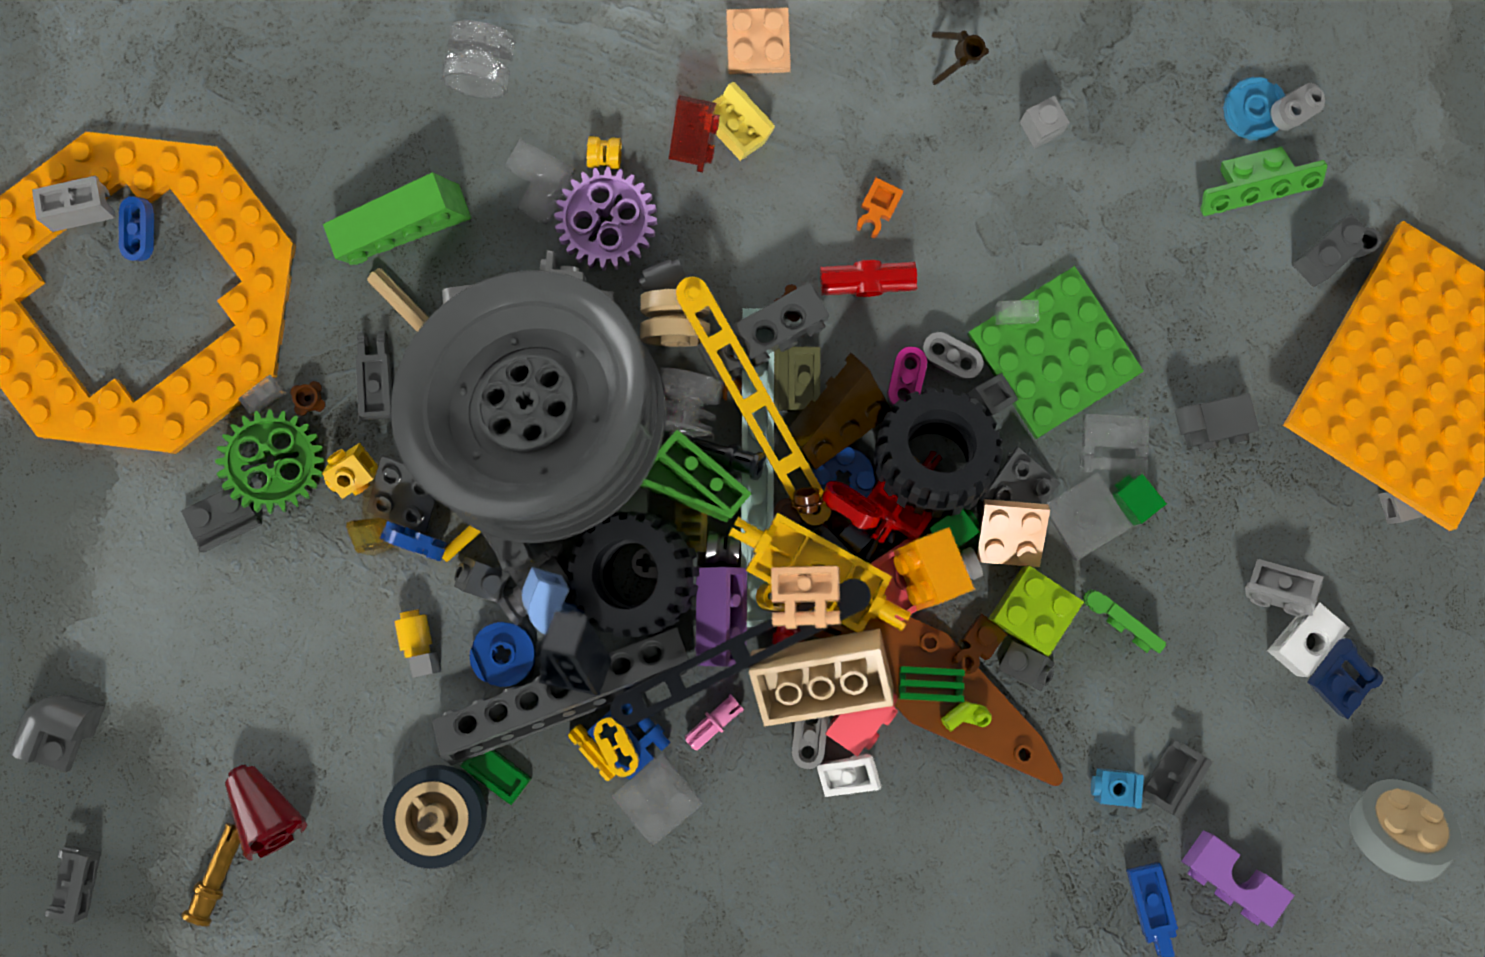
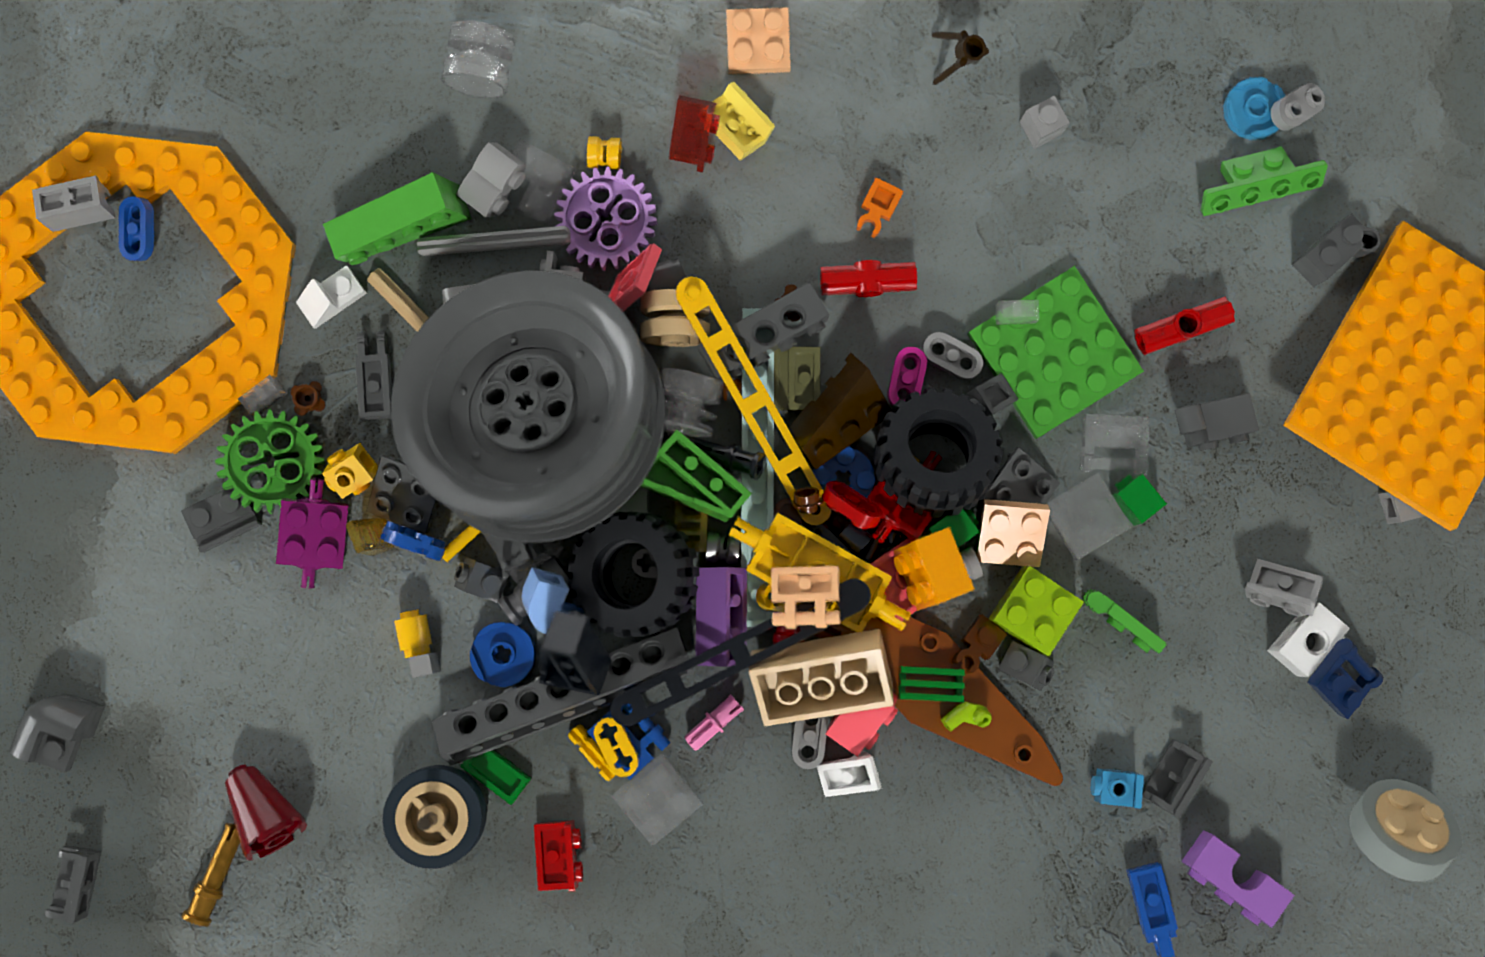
(312, 533): none -> magenta plate
(328, 298): none -> white slope
(491, 180): none -> light grey brick
(494, 241): none -> light grey axle
(557, 855): none -> red bracket
(635, 277): none -> coral plate
(1200, 318): none -> red piece

